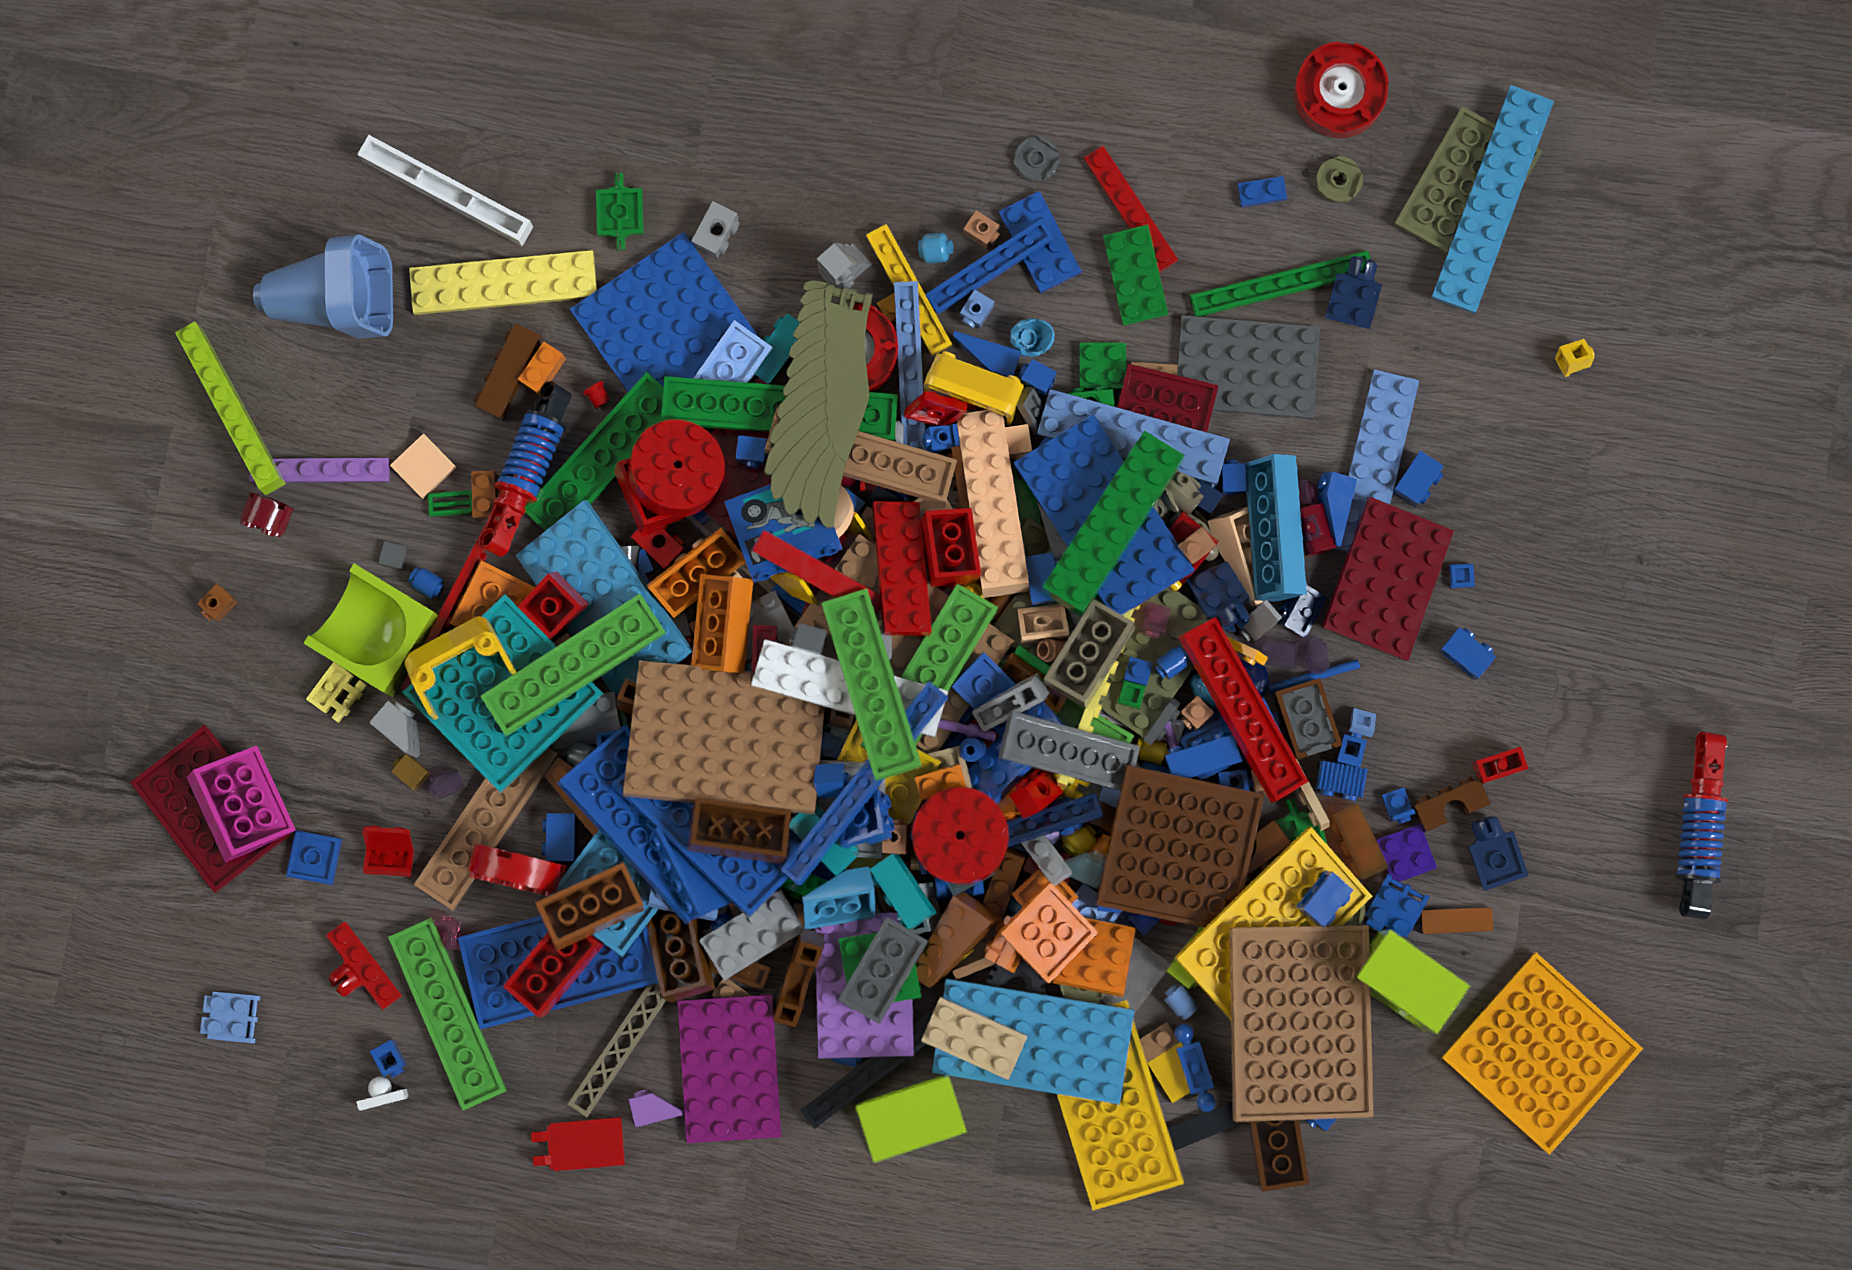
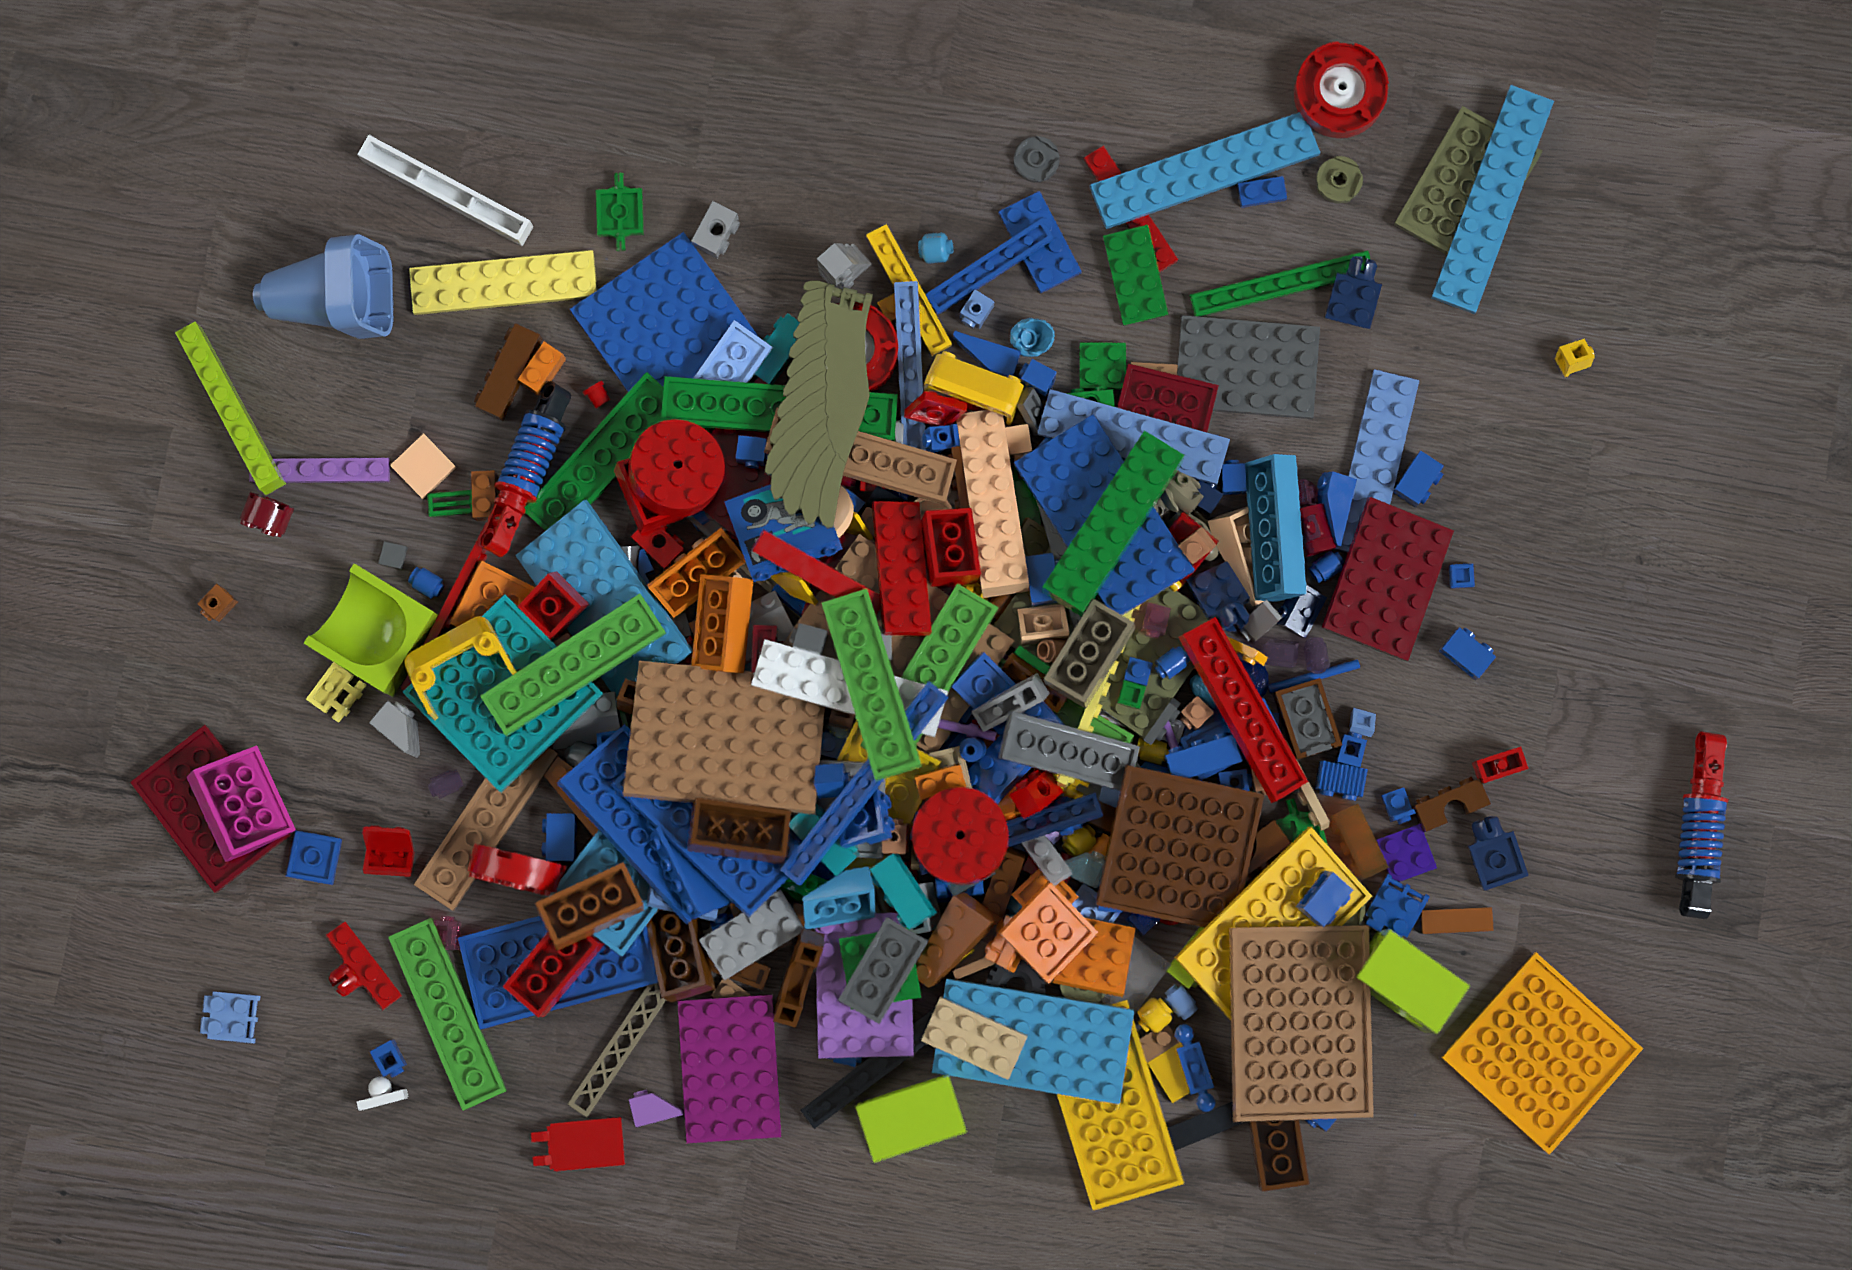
(410, 771): pearl gold brick -> none
(982, 230): nougat brick -> none
(1154, 1015): none -> yellow head
(1204, 170): none -> dark azure plate
(1326, 566): none -> blue brick

